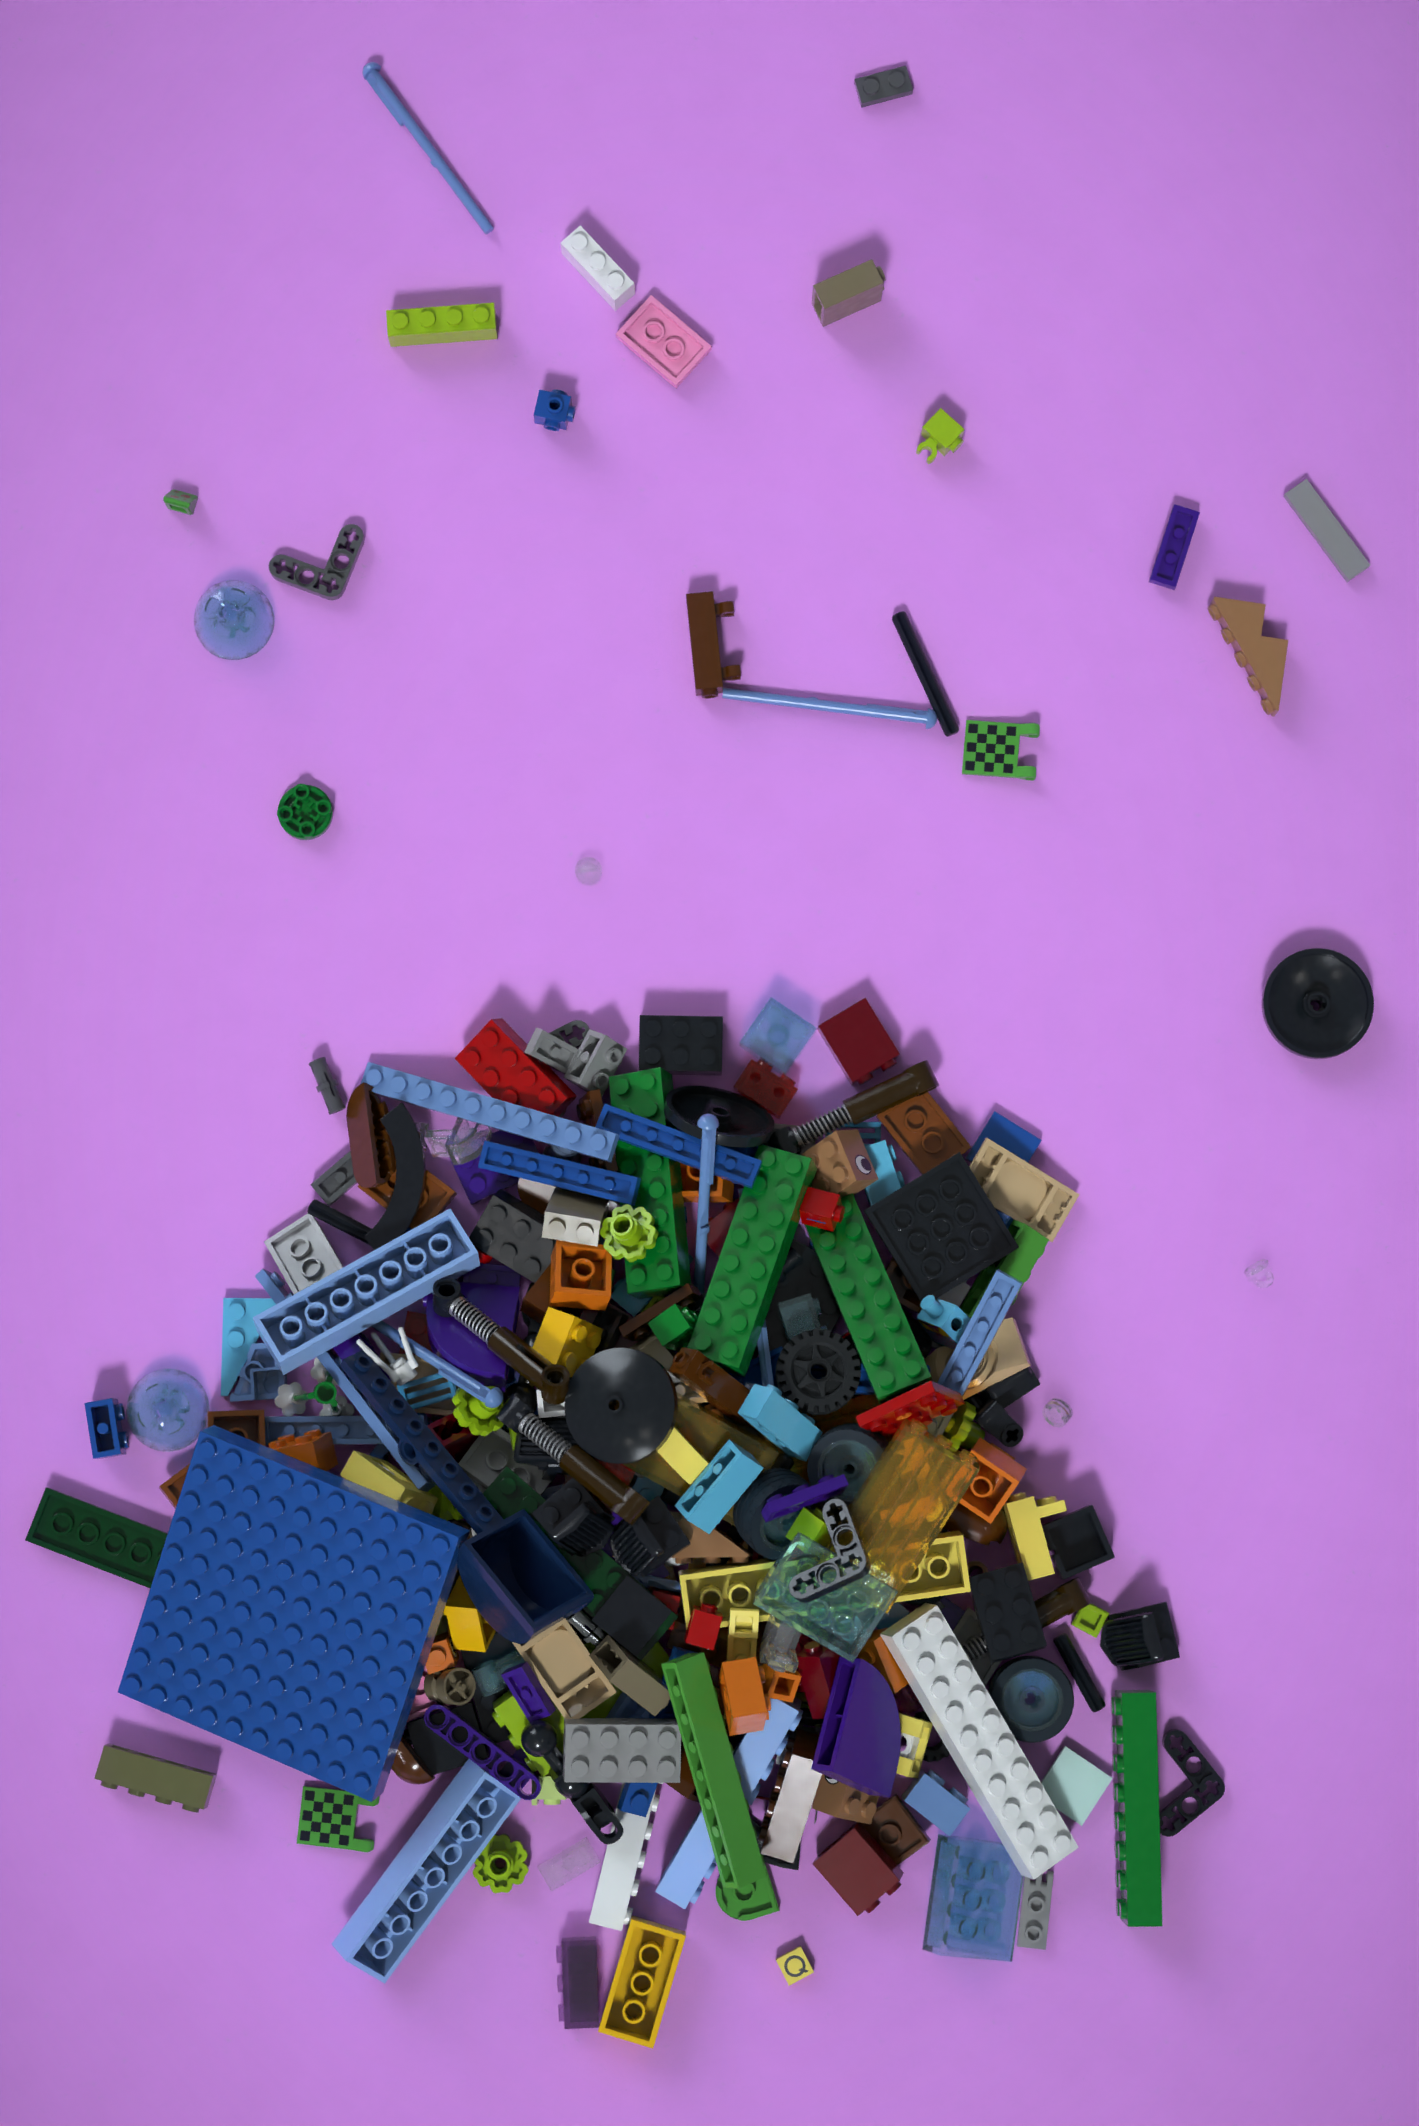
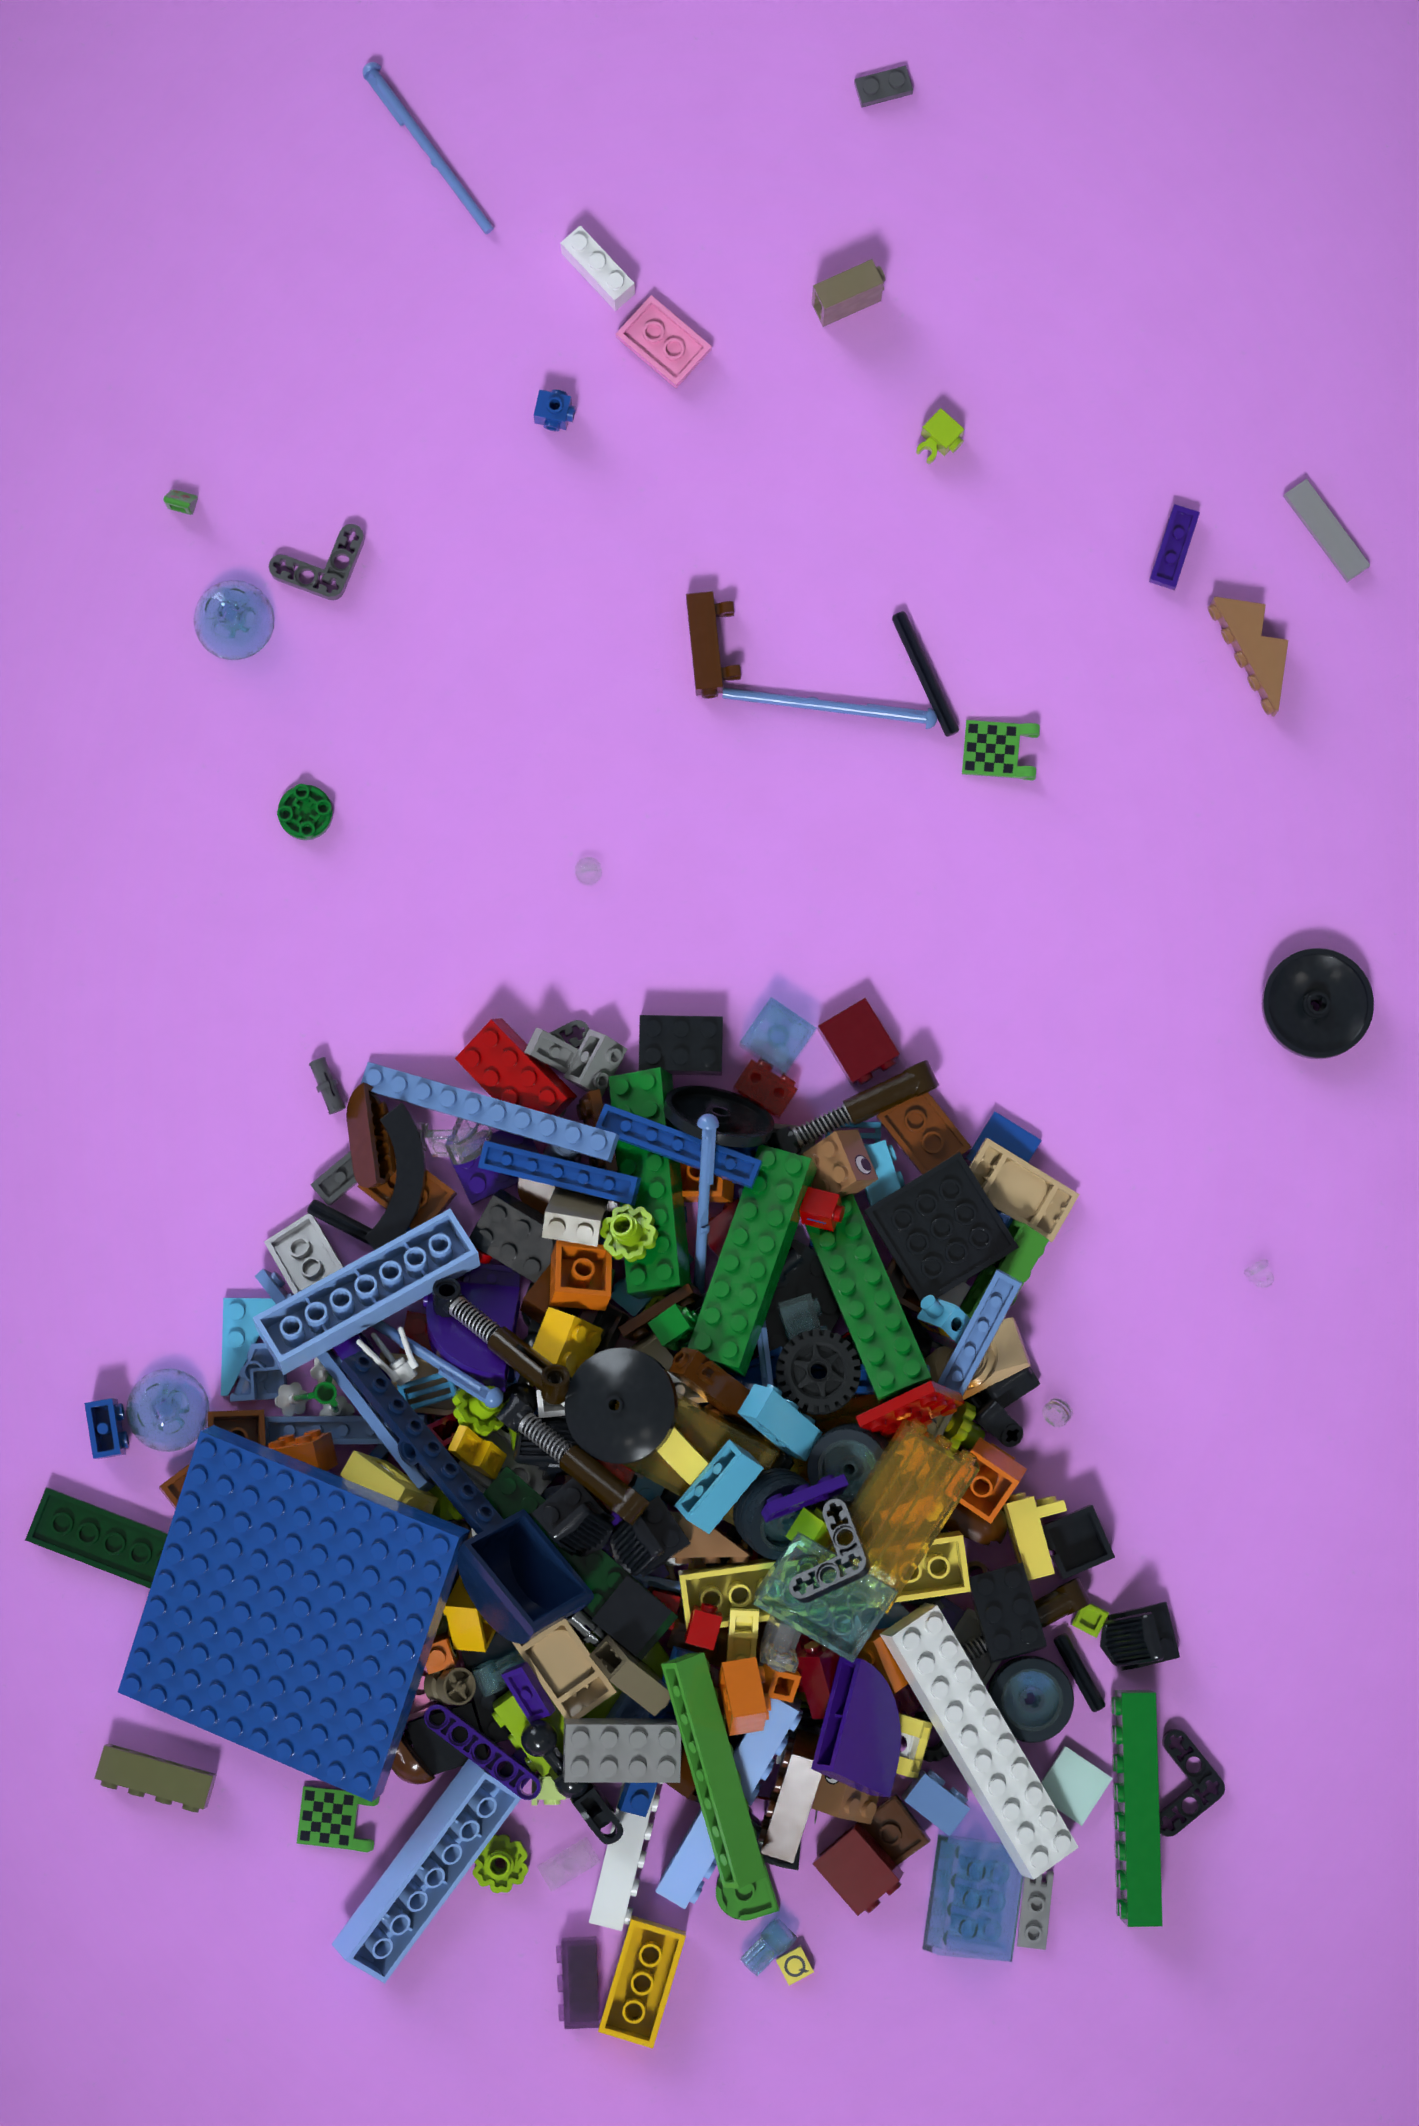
(441, 324): lime brick -> none
(476, 1452): none -> yellow slope
(773, 1941): none -> clear light blue piece

